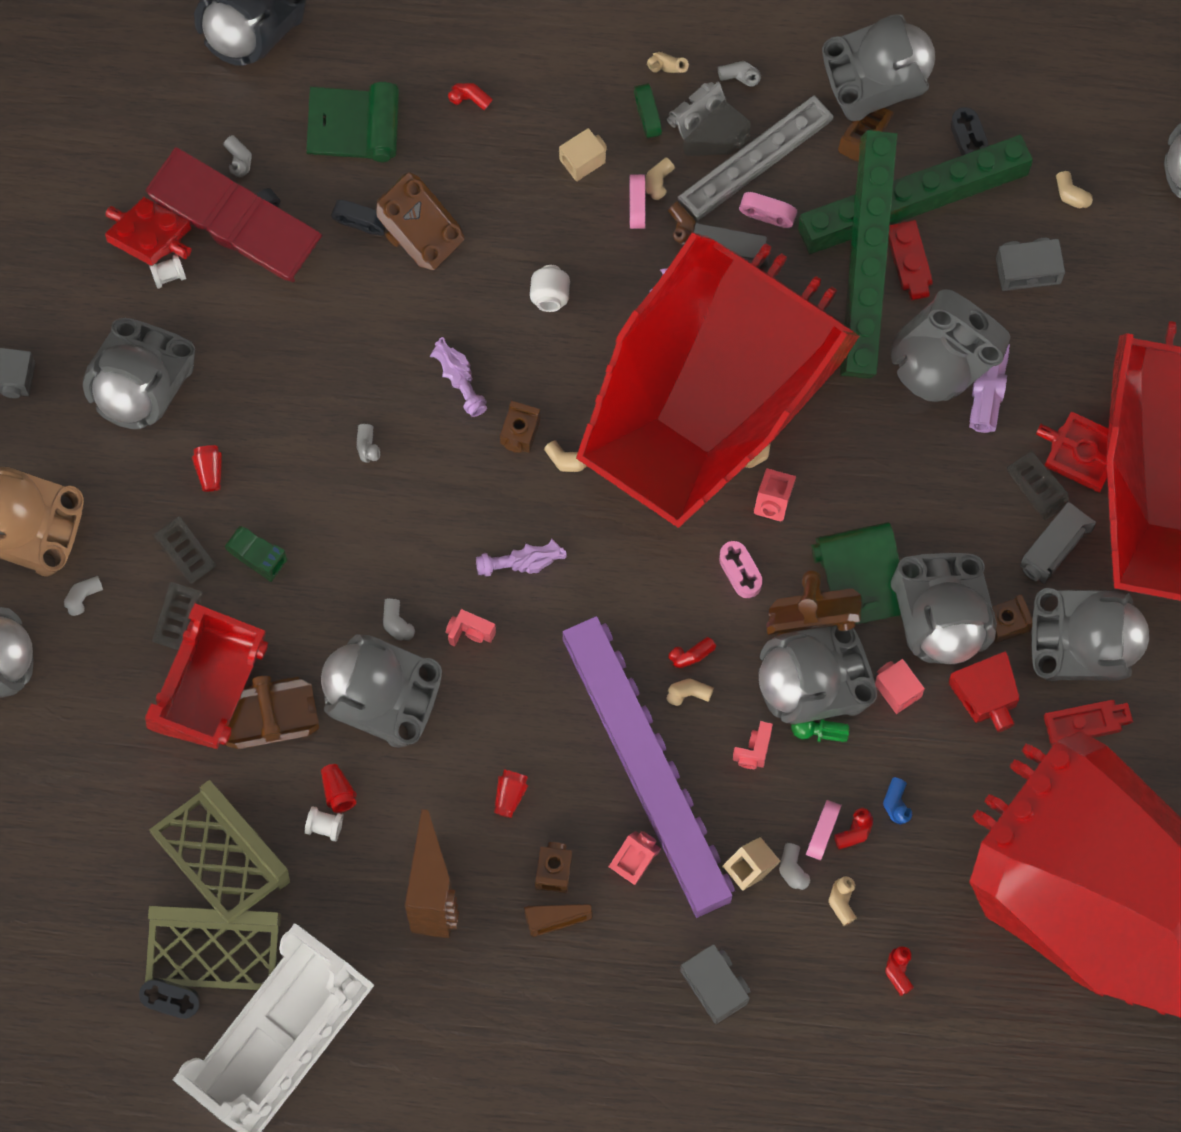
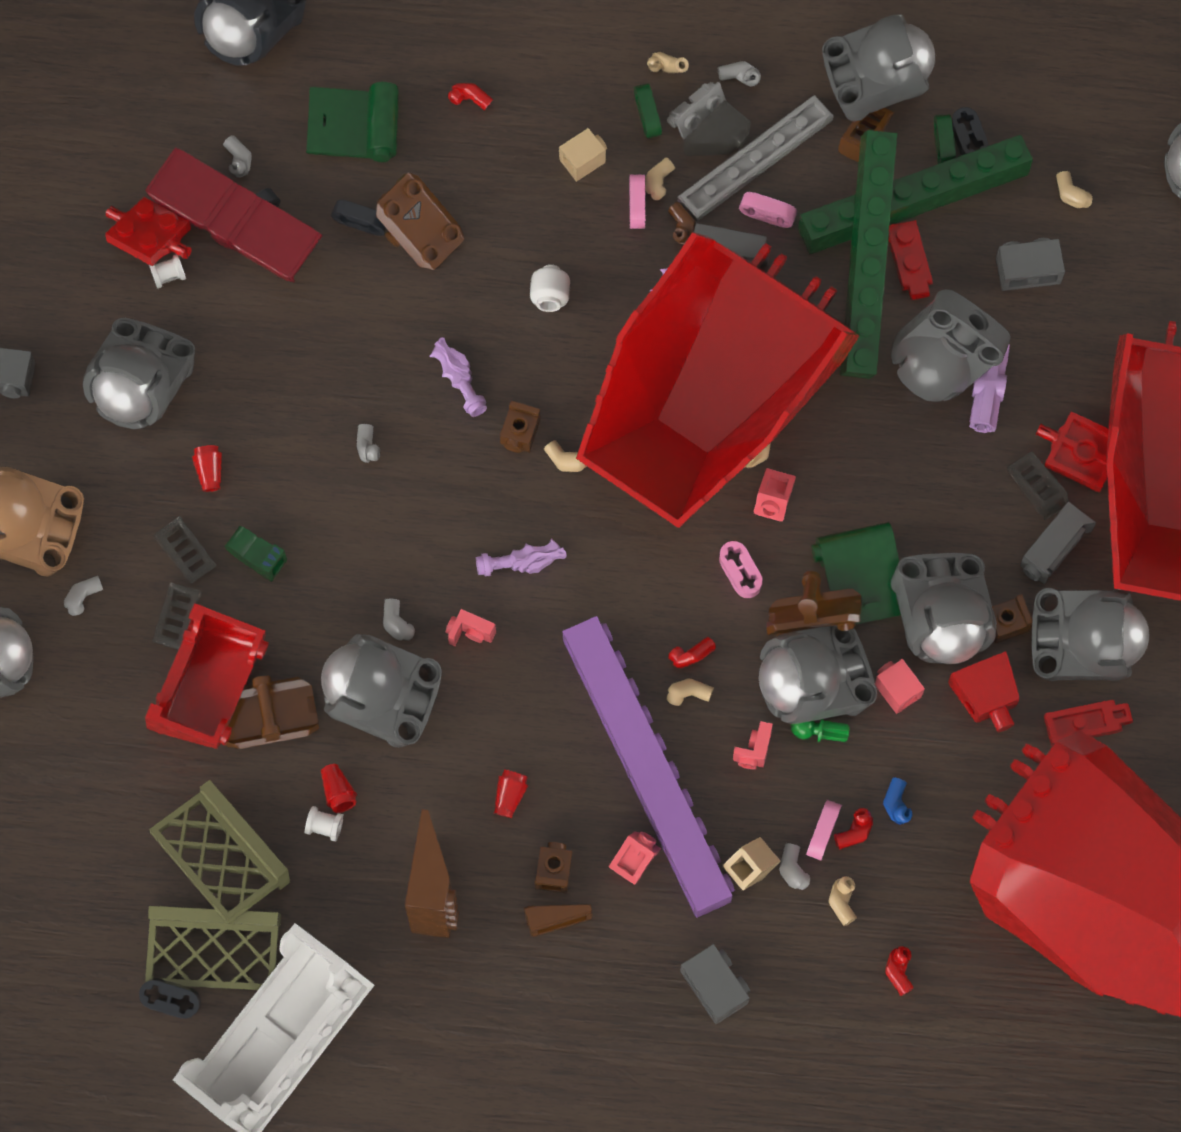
(944, 138): none -> dark green beam

